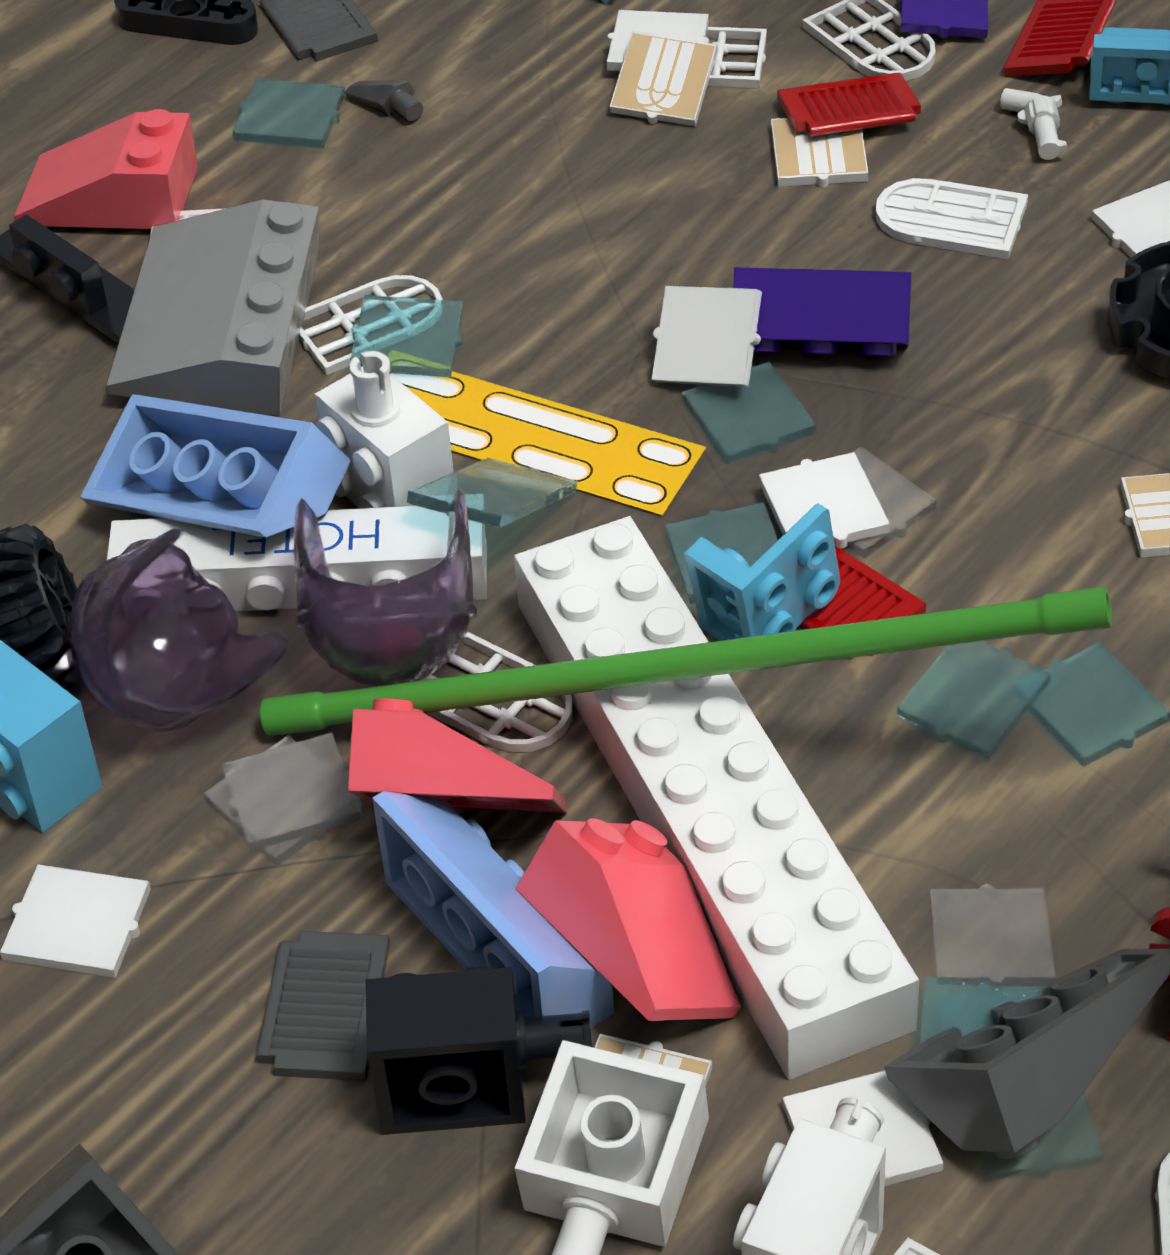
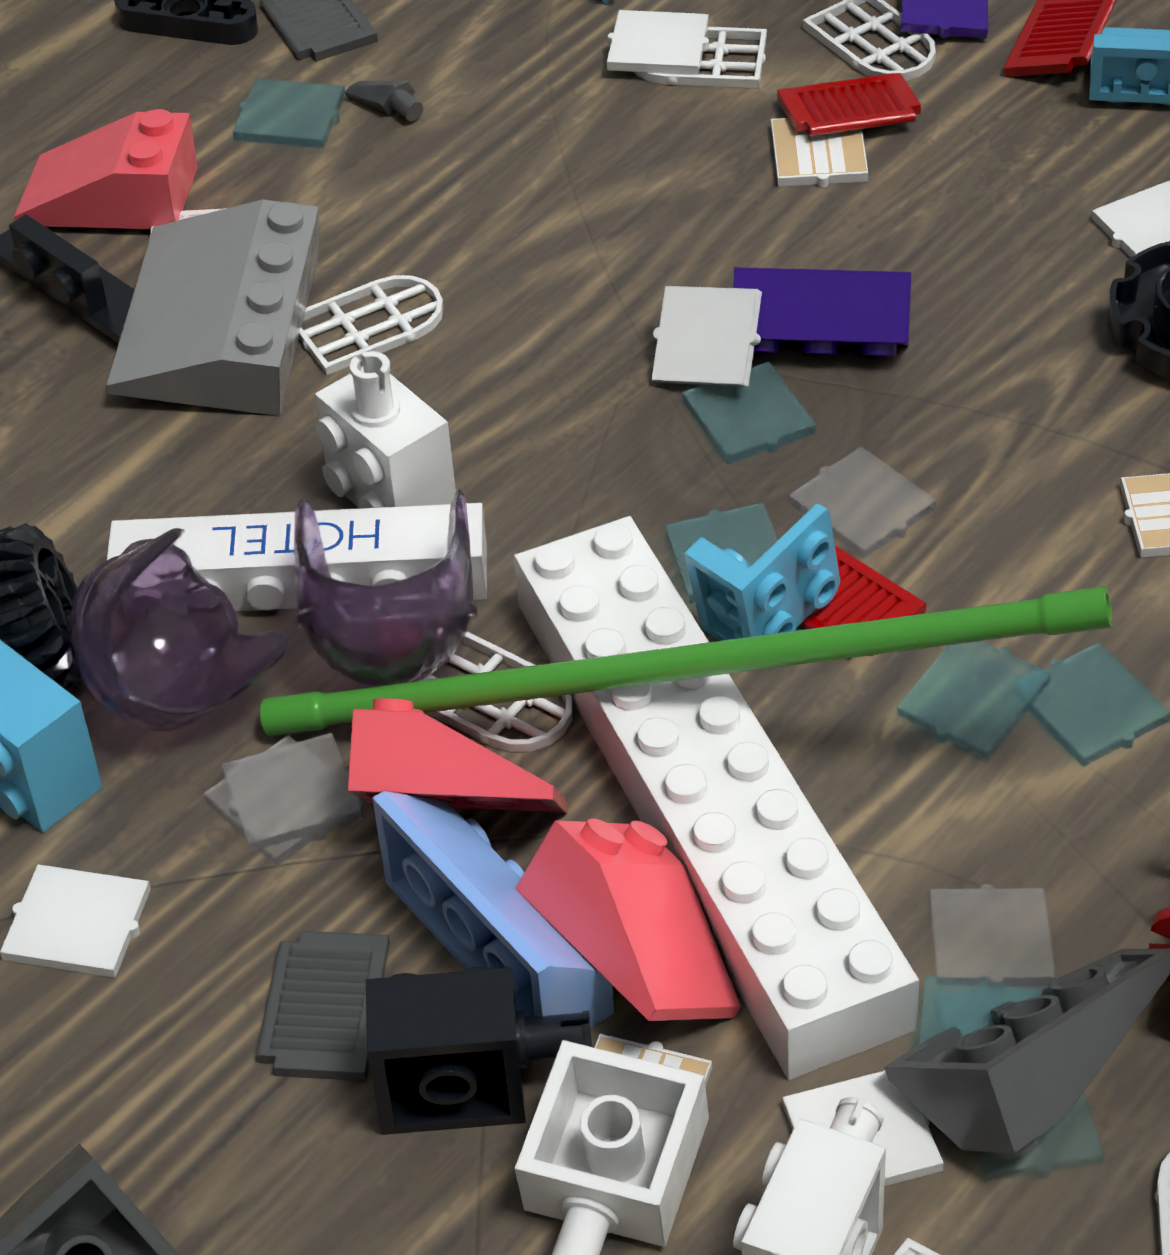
(215, 466): light blue slope -> none
(411, 332): clear light blue piece -> none
(494, 491): clear light blue piece -> none
(560, 440): sticker -> none
(663, 78): piece -> none
(836, 485): white piece -> none
(952, 216): white window -> none
(1041, 117): white piece -> none

